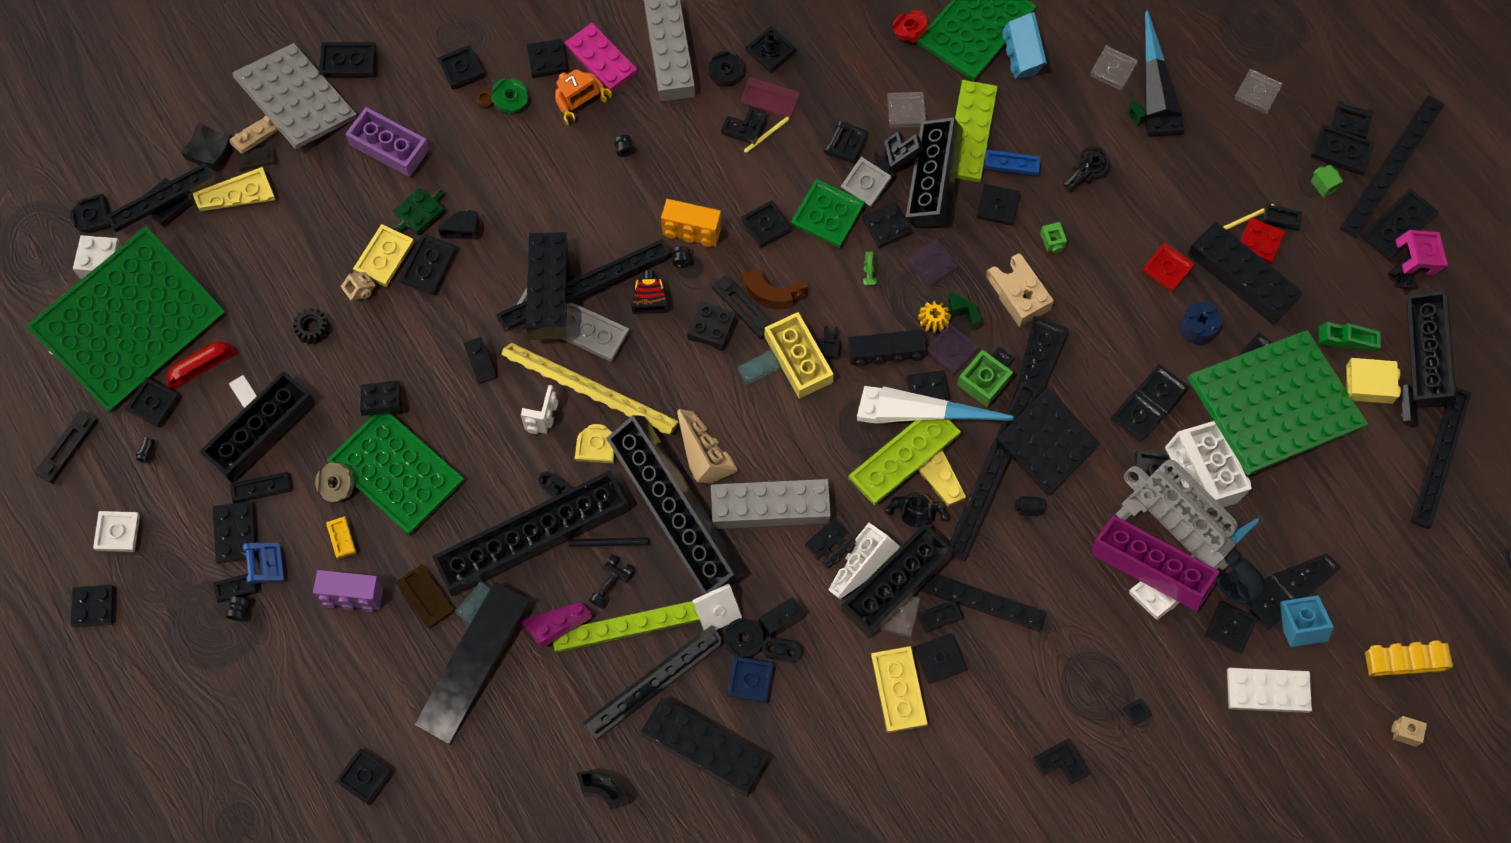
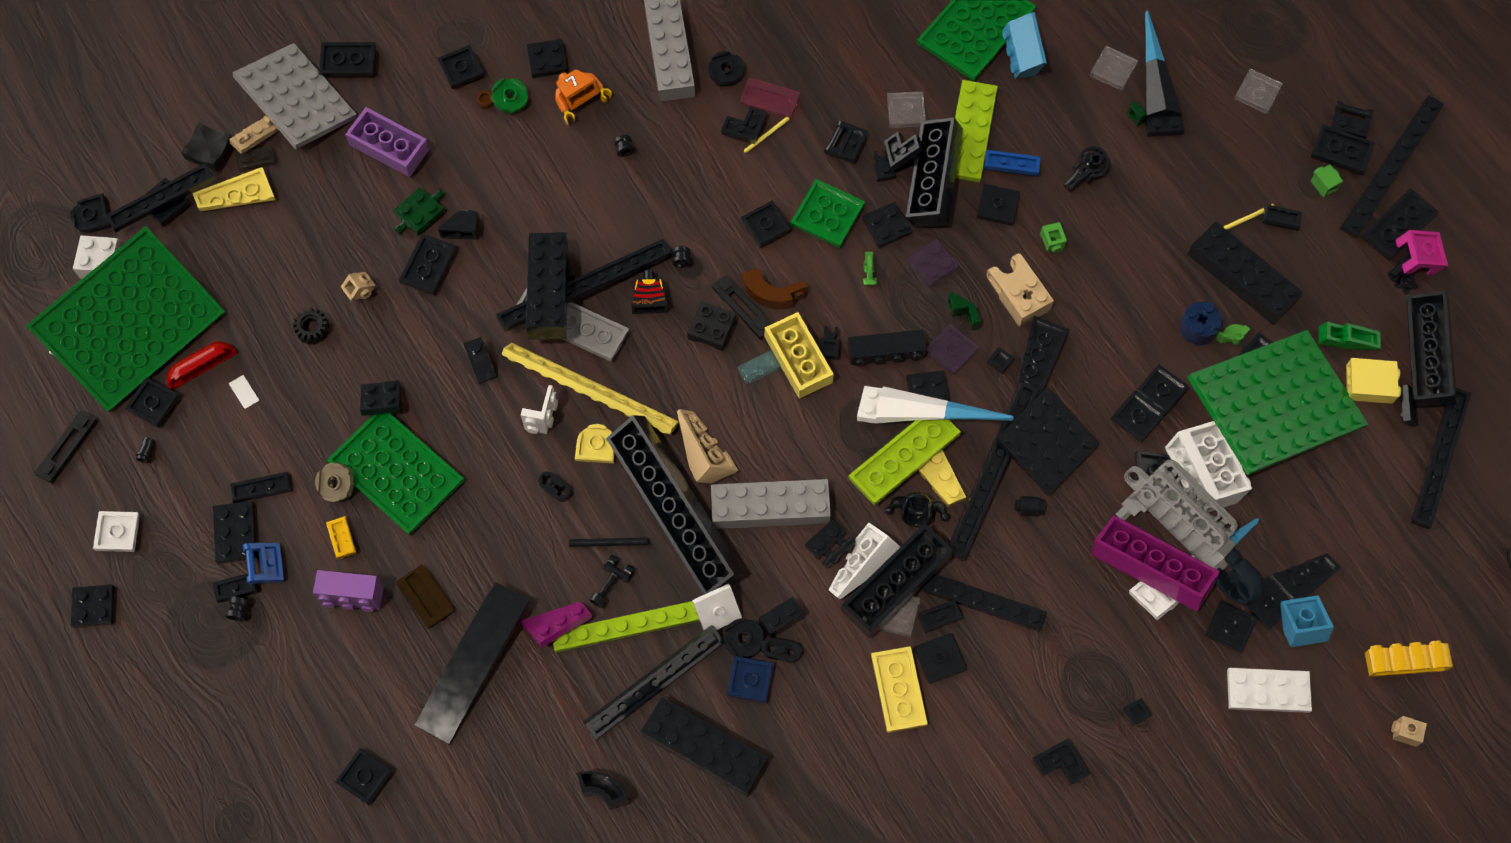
(257, 426): black brick -> none
(384, 255): light yellow plate -> none
(472, 603): clear light blue plate -> none
(530, 533): black brick -> none
(600, 57): dark pink plate -> none
(691, 223): light orange brick -> none
(770, 39): black plate -> none
(866, 181): light grey plate -> none
(917, 22): red plate -> none
(941, 317): yellow gear -> none
(984, 378): bright green brick -> none
(1168, 267): red plate -> none
(1233, 333): none -> bright green piece
(1262, 239): red plate -> none

